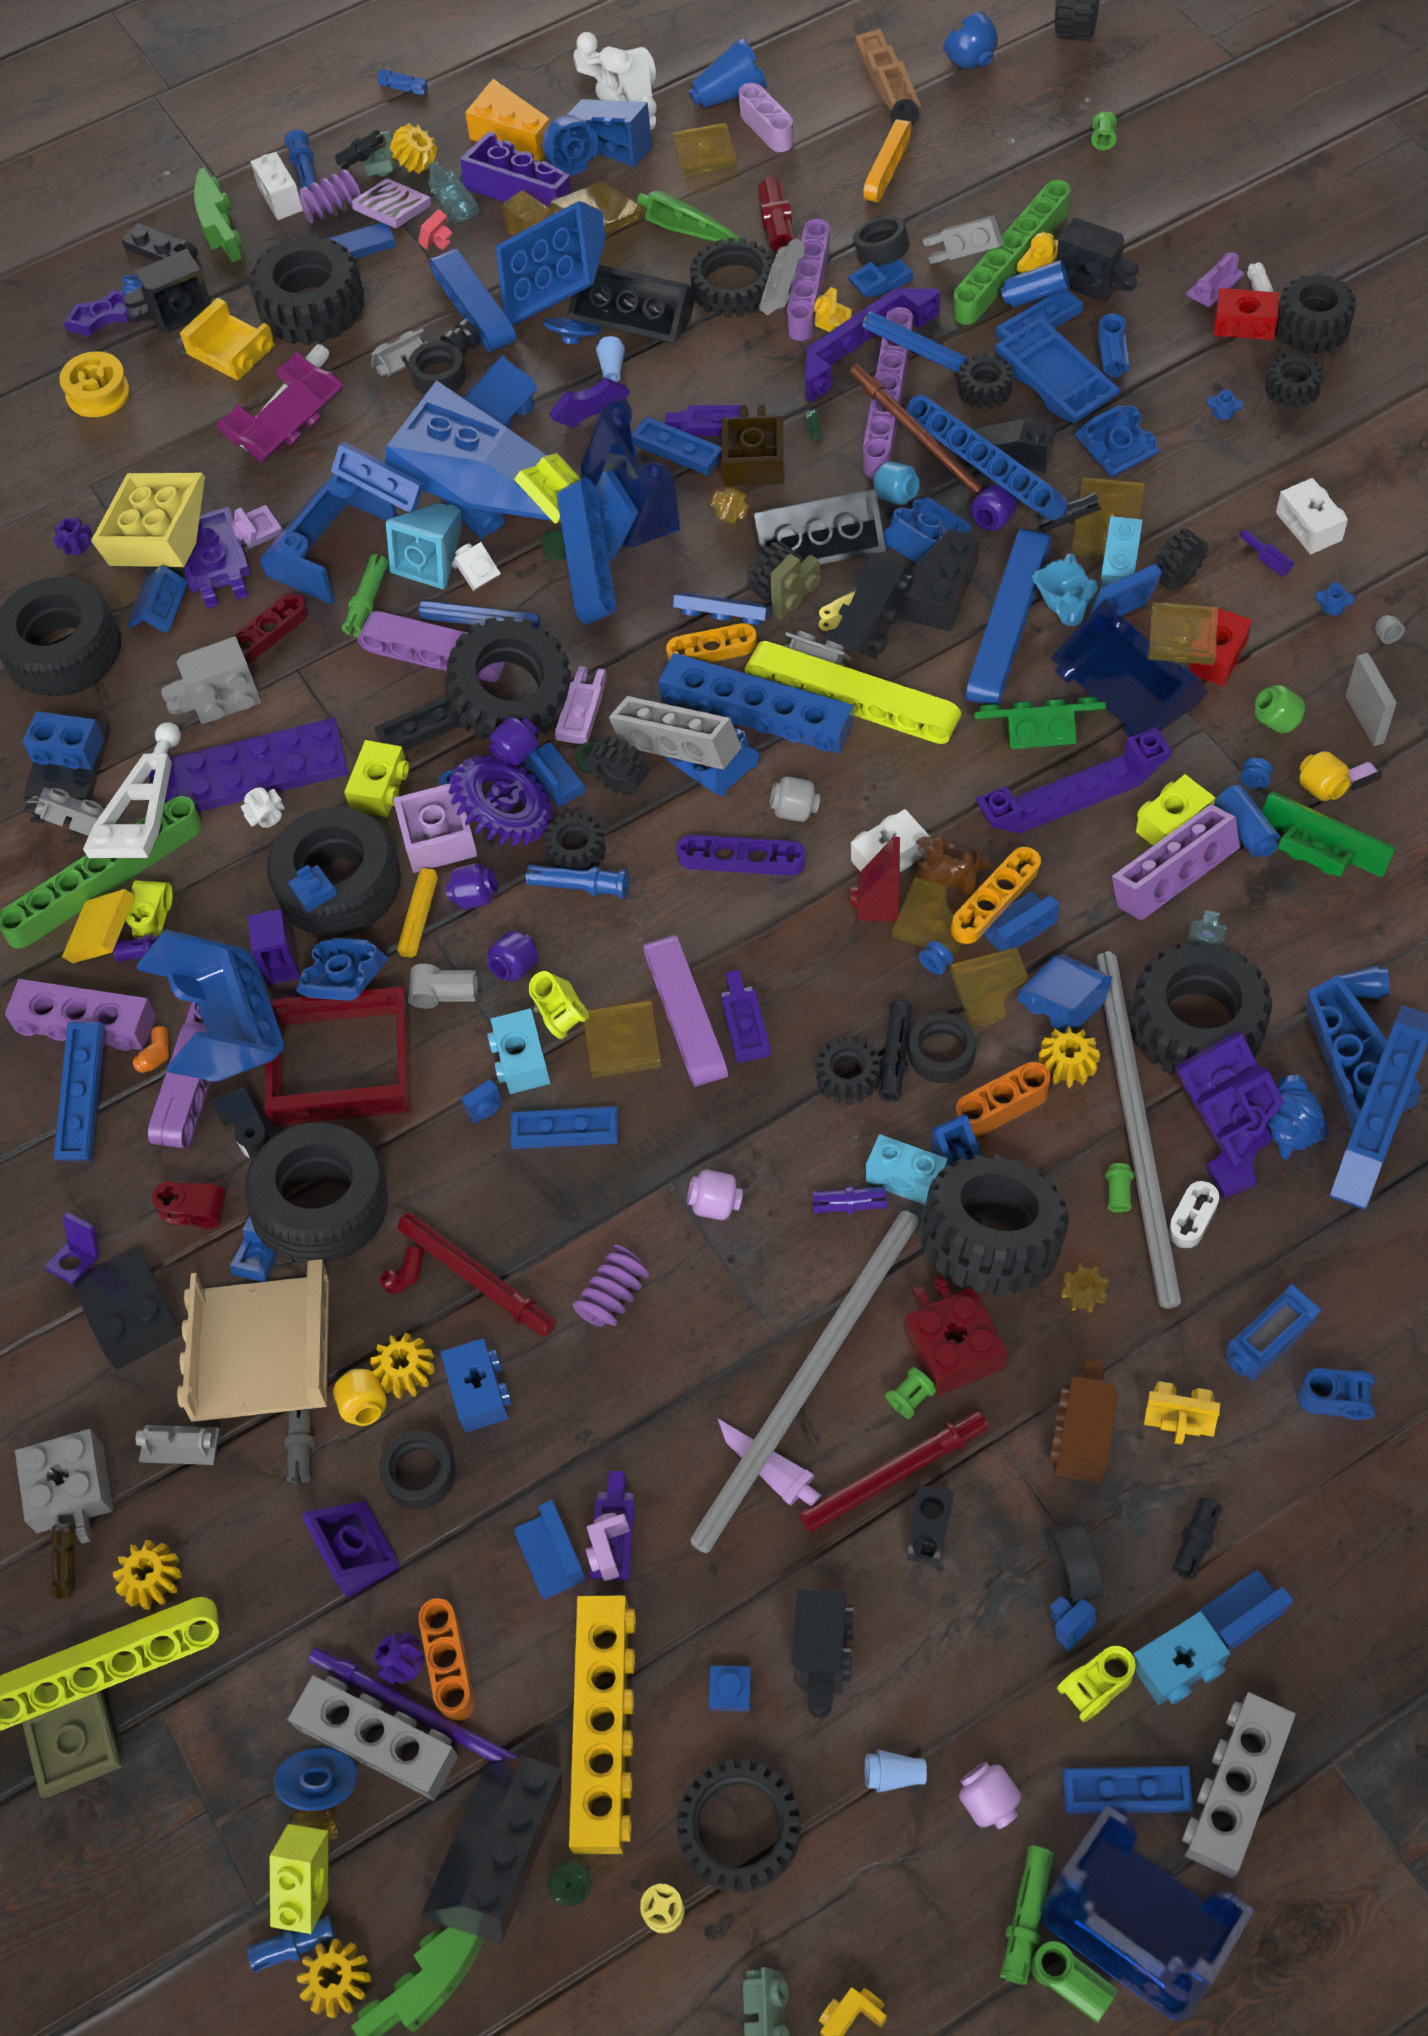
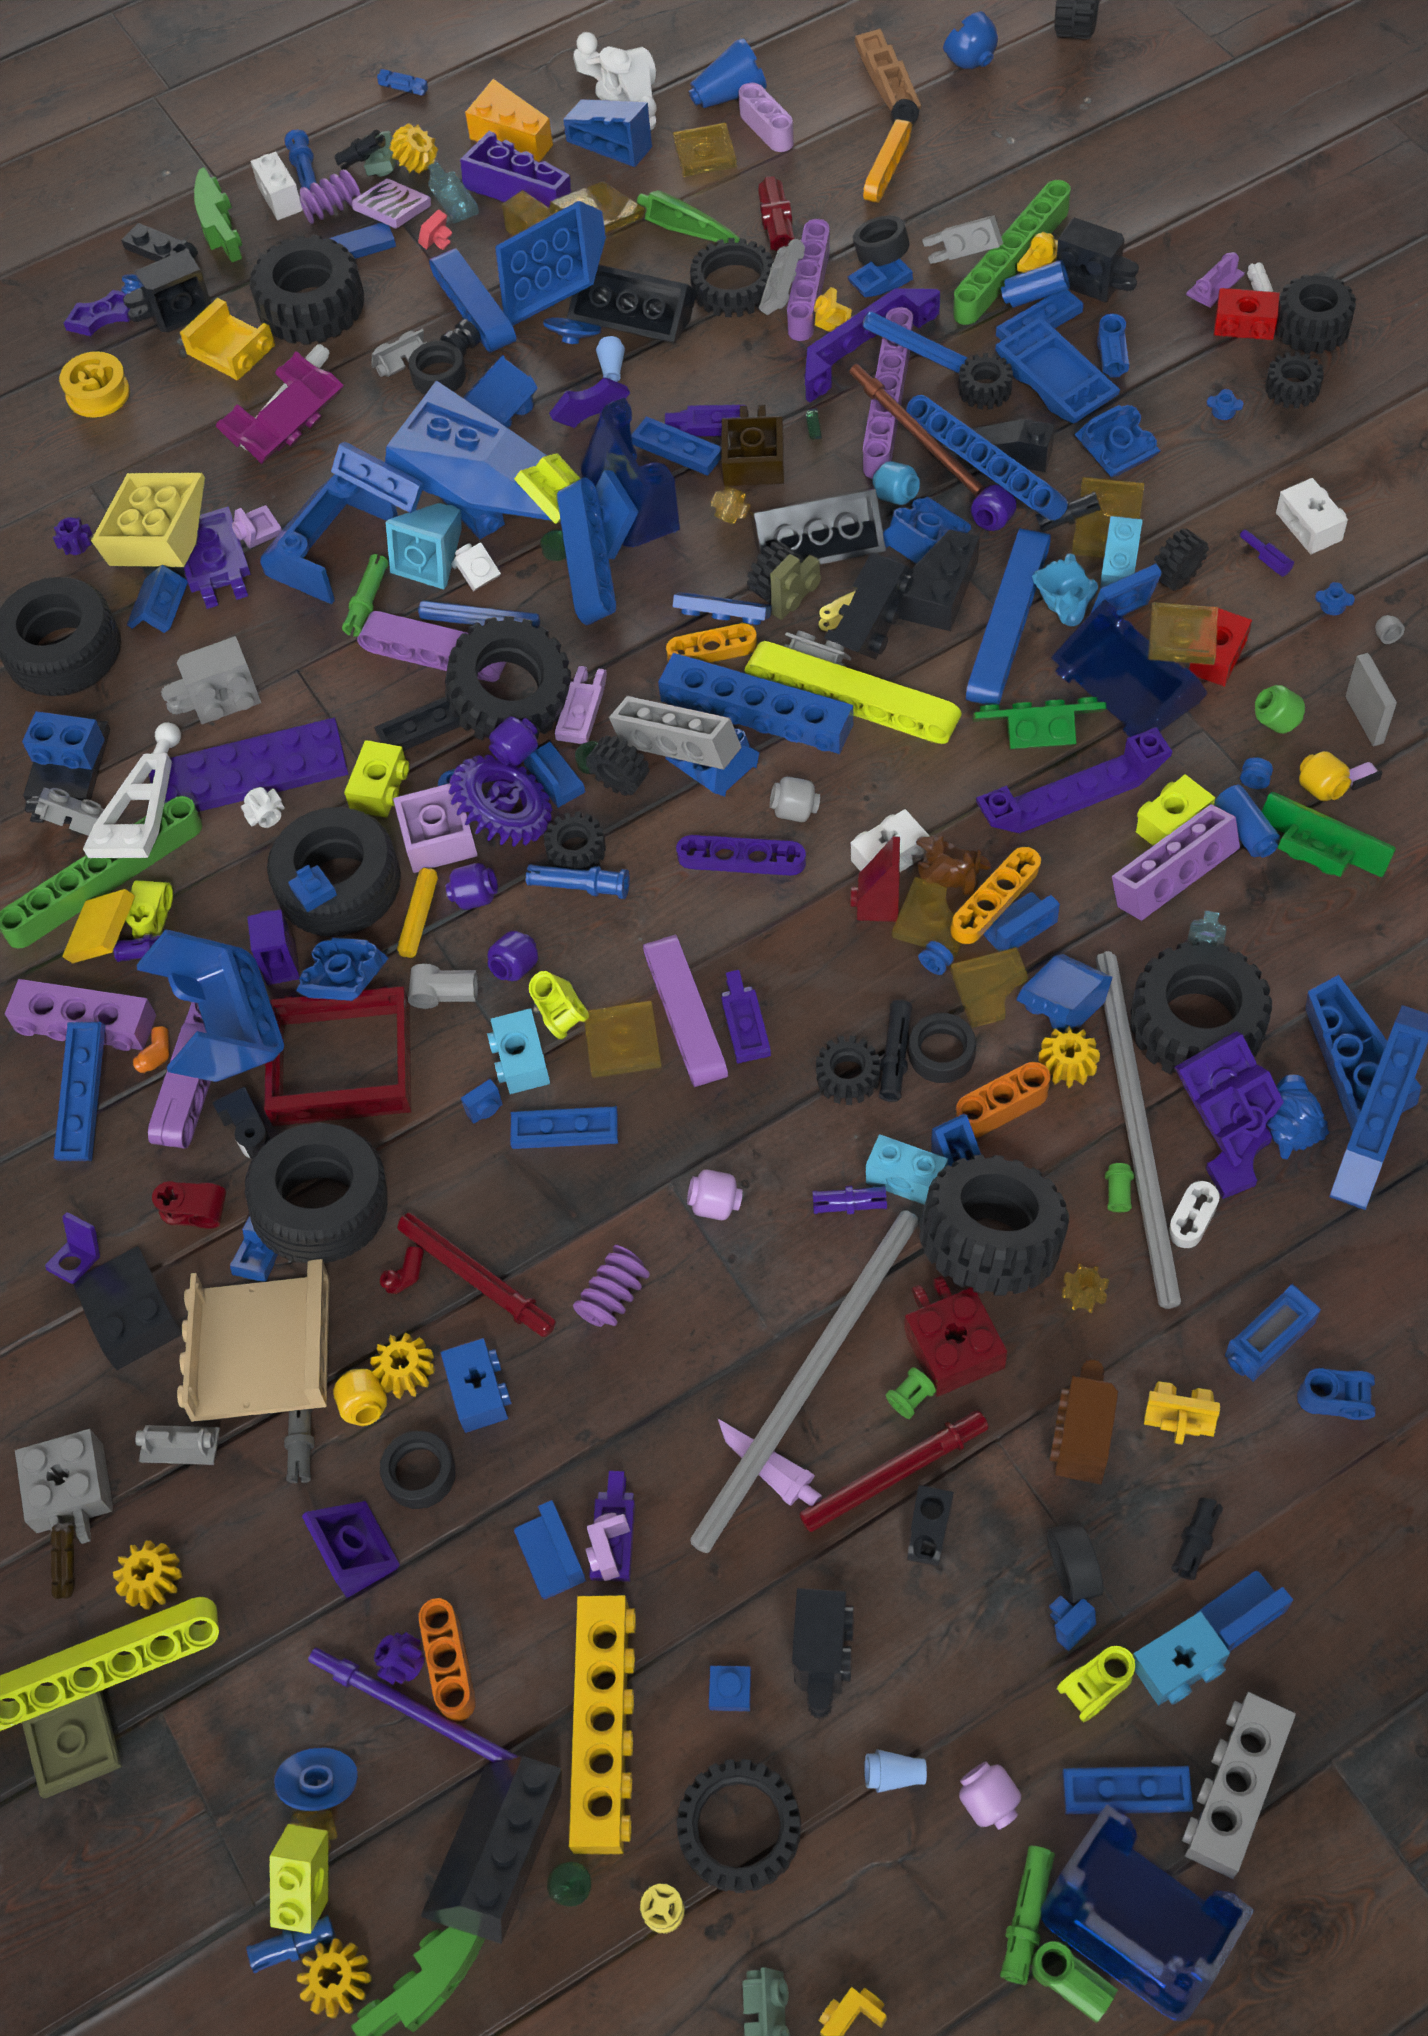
(274, 614): dark red beam -> none
(422, 1774): light grey brick -> none
(569, 144): blue cylinder -> none
(1104, 135): bright green bush -> none
(1368, 982): blue cone -> none

